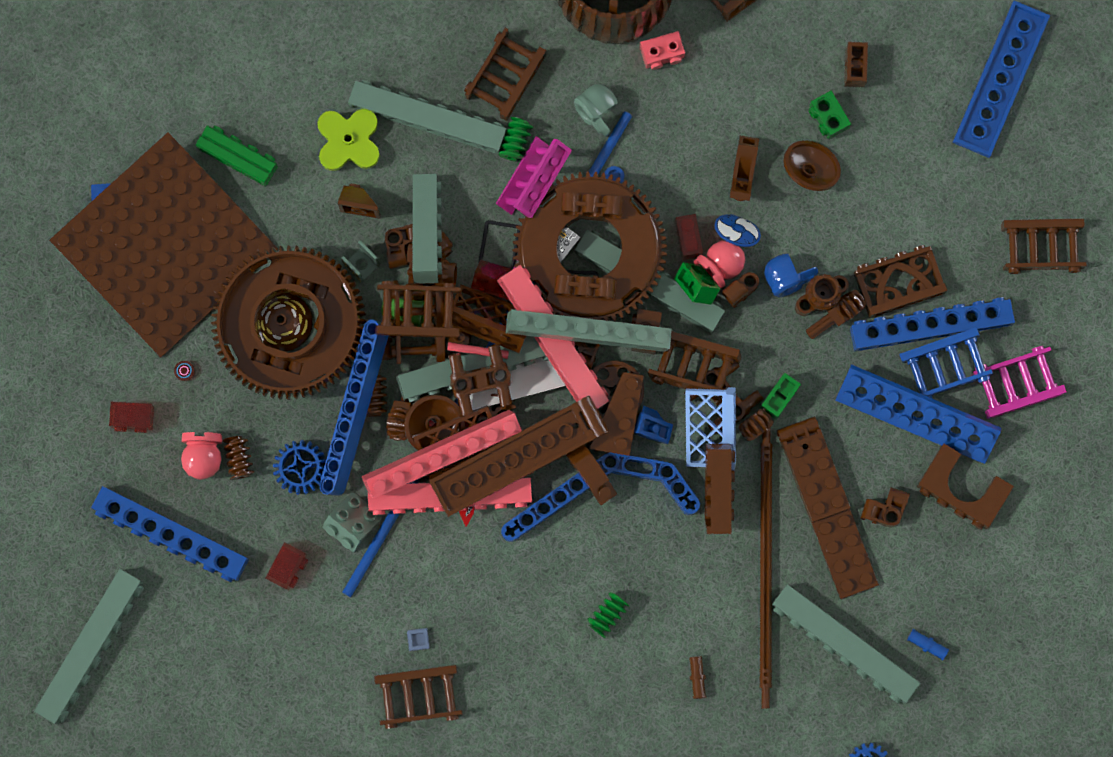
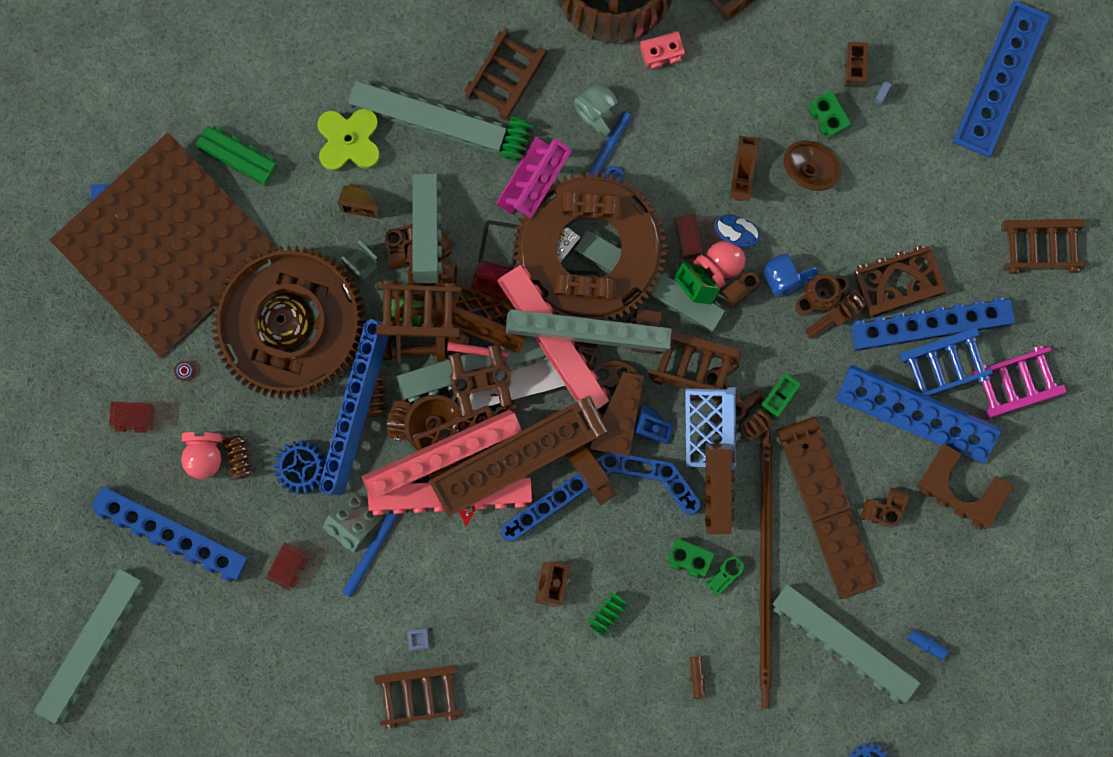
(552, 584): none -> reddish brown brick
(692, 552): none -> green brick
(722, 578): none -> green piece
(882, 93): none -> sand blue tile

